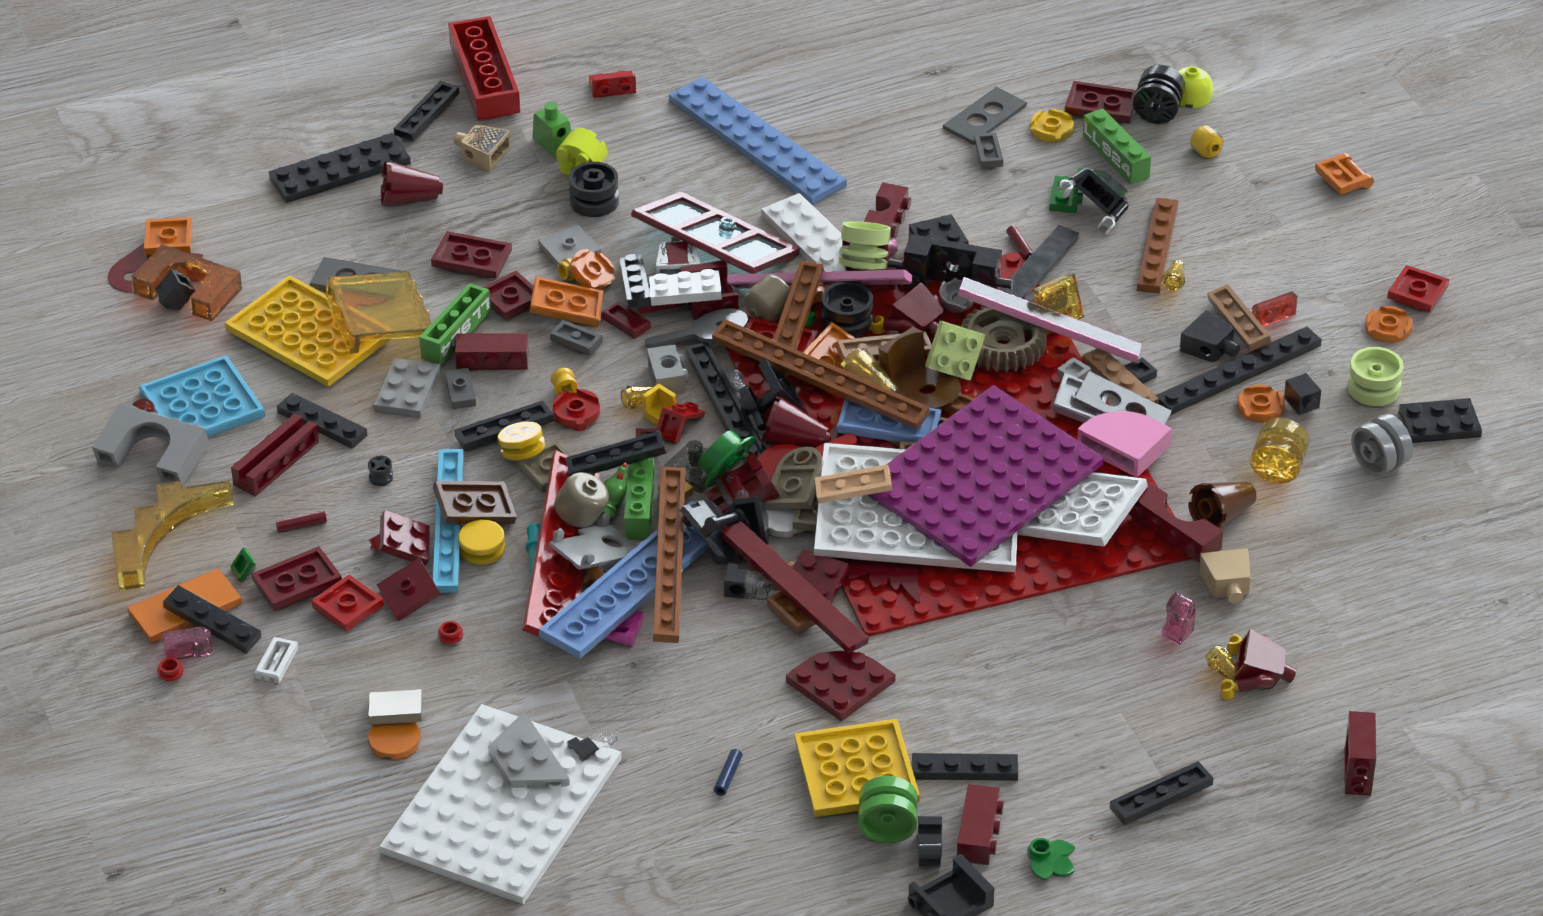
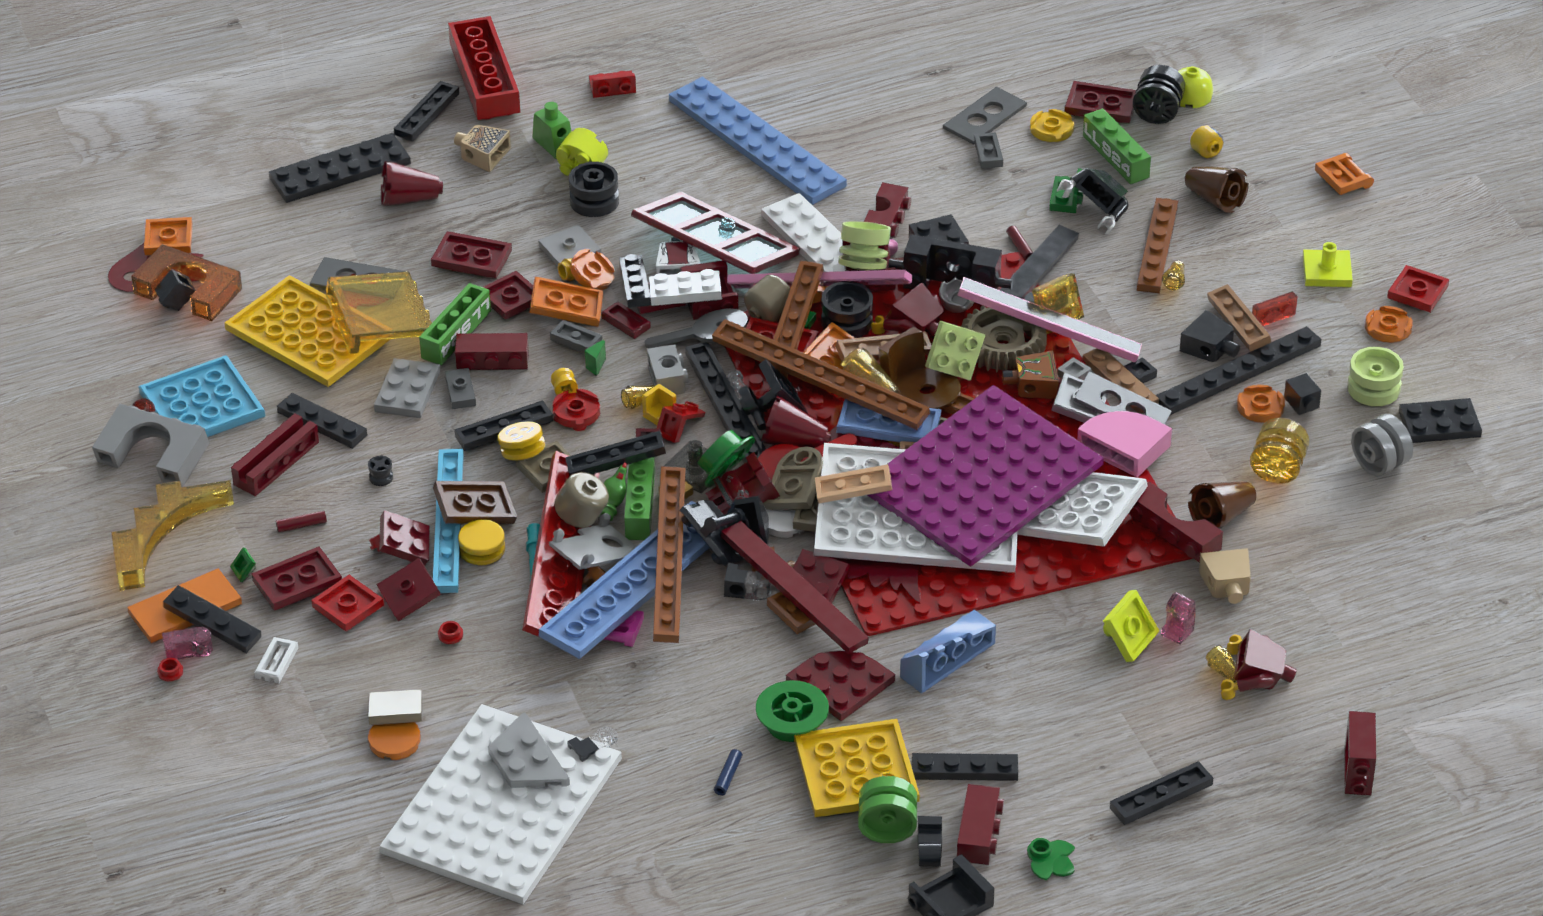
(595, 357): none -> green slope
(791, 709): none -> green piece
(947, 651): none -> medium blue wedge
(1034, 376): none -> dark orange torso
(1130, 626): none -> neon yellow tile
(1219, 186): none -> reddish brown cone
(1327, 267): none -> neon yellow tile

